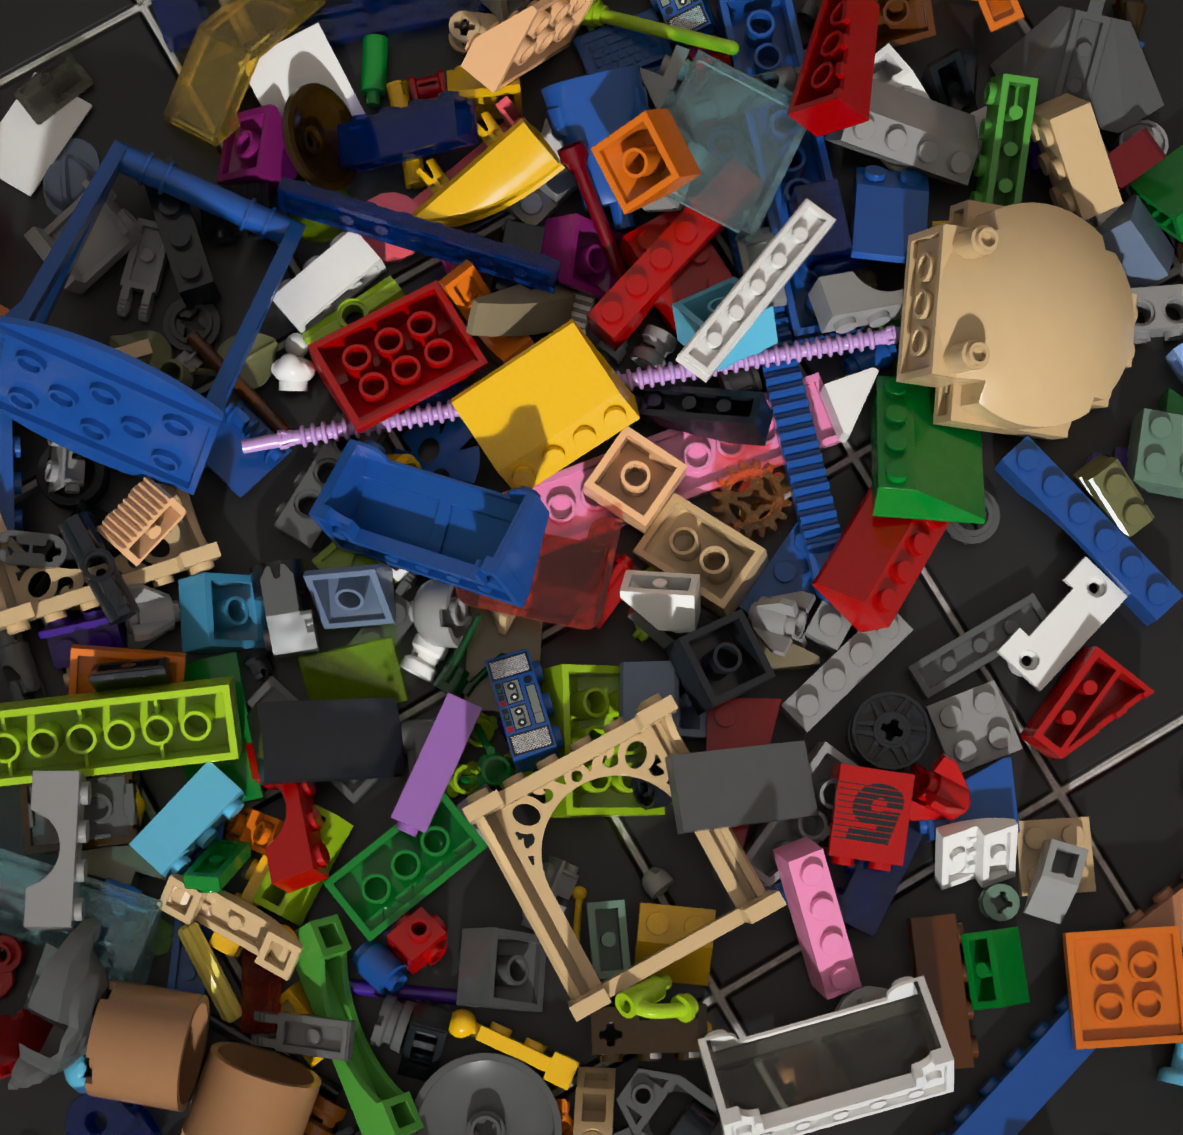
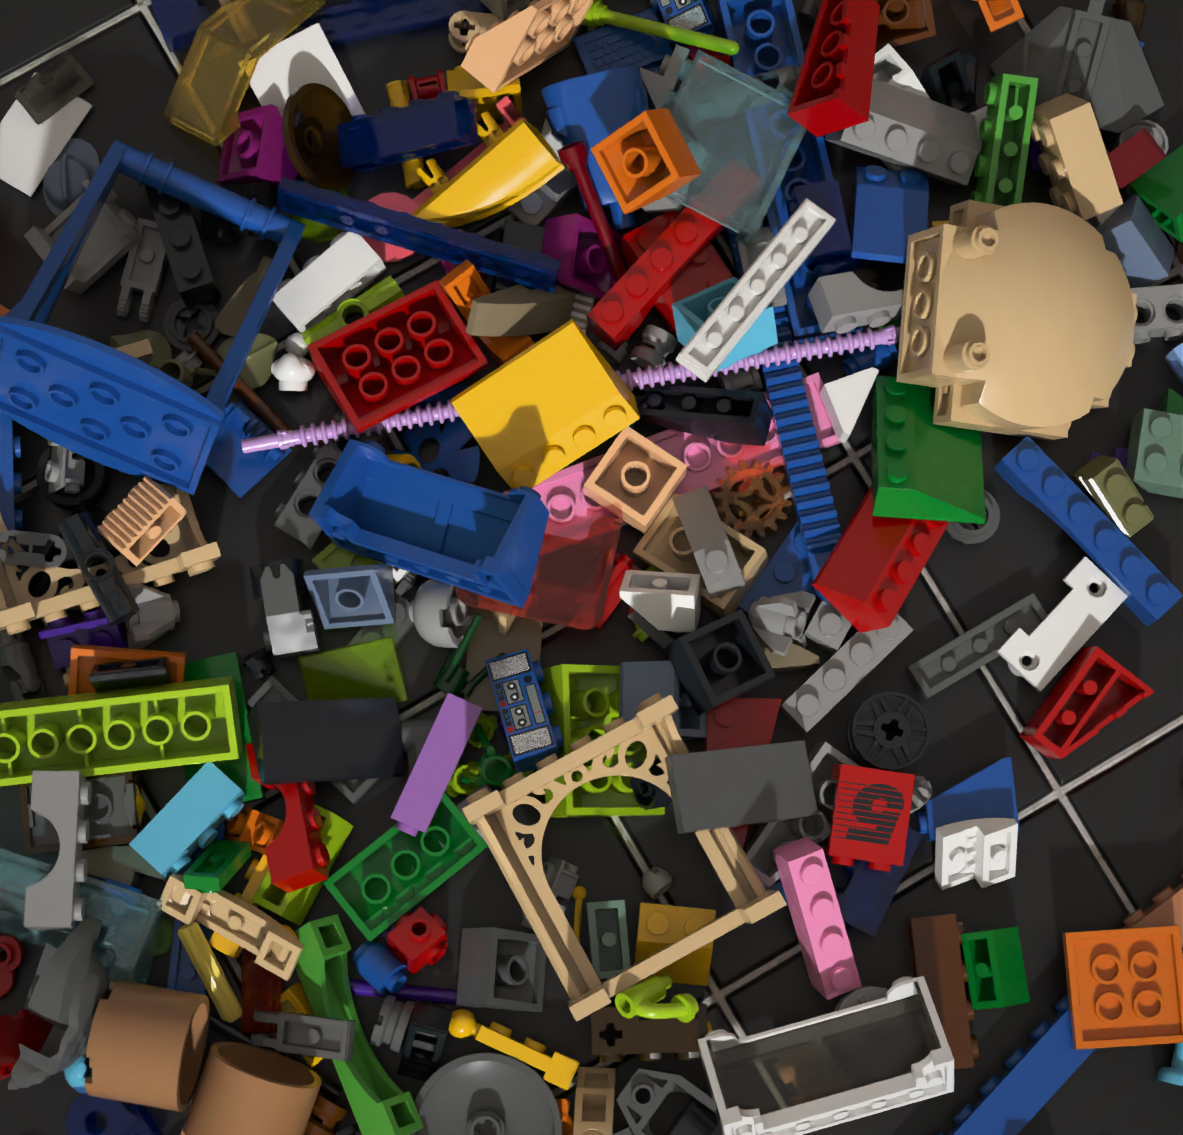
(220, 614): dark azure slope -> none
(236, 308): none -> dark tan piece
(374, 68): green cylinder -> none
(423, 659): white wheel -> none
(709, 542): none -> light grey slope
(939, 792): red brick -> none
(974, 726): light grey plate -> none
(991, 902): sand green wheel -> none
(1030, 840): tan plate -> none
(1055, 880): light grey slope -> none

